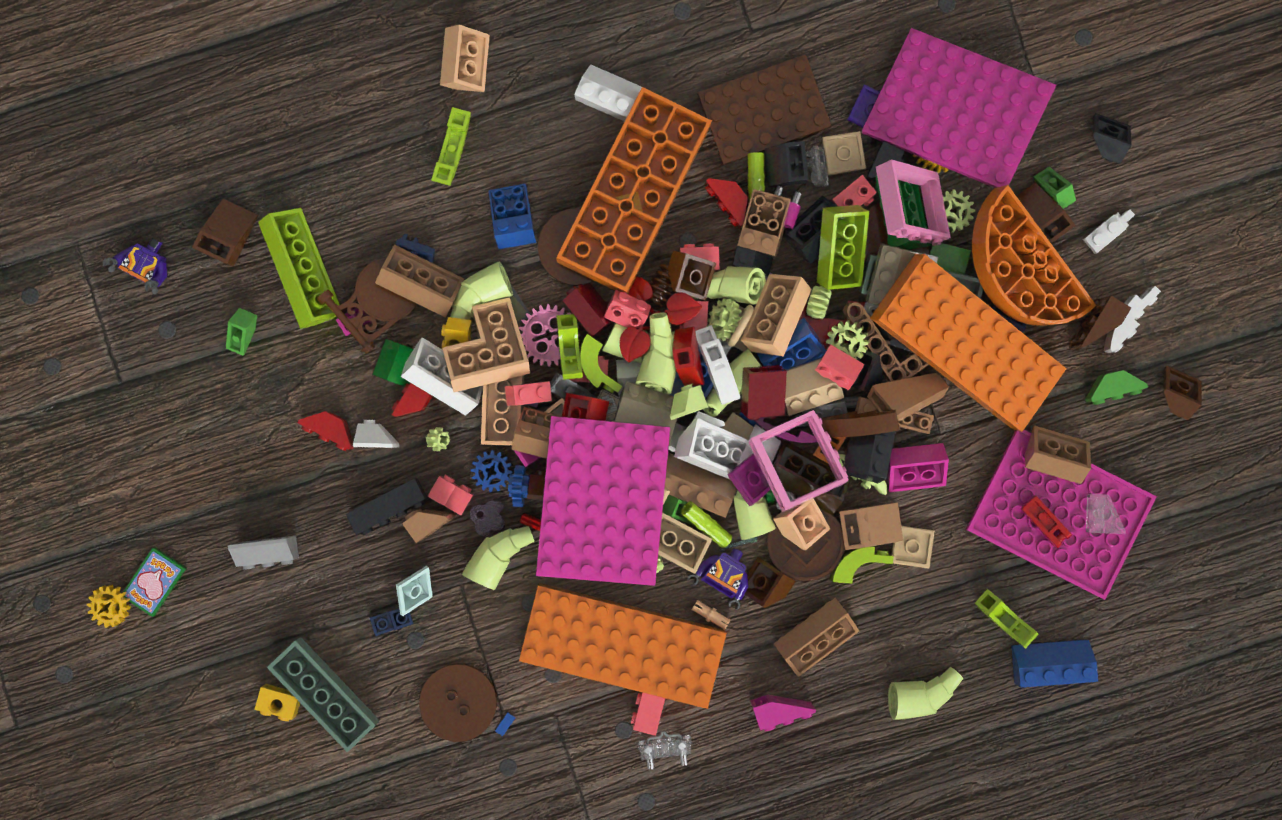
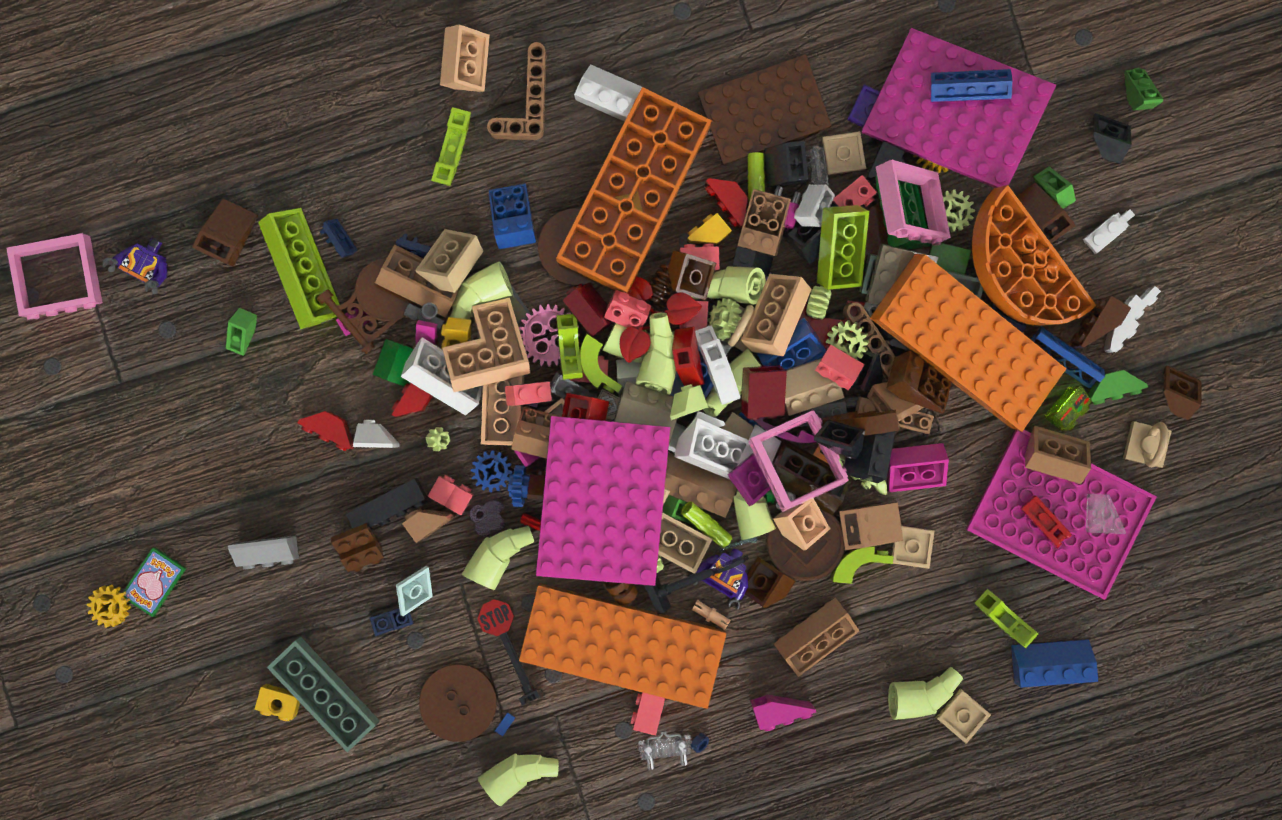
(89, 268): none -> bright pink window
(338, 237): none -> dark blue plate
(357, 548): none -> reddish brown plate
(426, 313): none -> dark grey bar
(427, 331): none -> dark pink slope
(450, 260): none -> tan slope
(496, 620): none -> black piece
(513, 774): none -> yellowish green piece
(531, 101): none -> medium nougat beam
(621, 592): none -> reddish brown wheel
(659, 592): none -> black piece
(699, 743): none -> dark blue tile
(712, 231): none -> yellow slope
(812, 204): none -> white brick
(841, 438): none -> black slope
(918, 382): none -> reddish brown slope
(963, 716): none -> tan tile
(971, 85): none -> blue fence
(1068, 408): none -> clear neon green slope
(1072, 355): none -> blue fence
(1141, 90): none -> bright green slope
(1147, 443): none -> tan tile

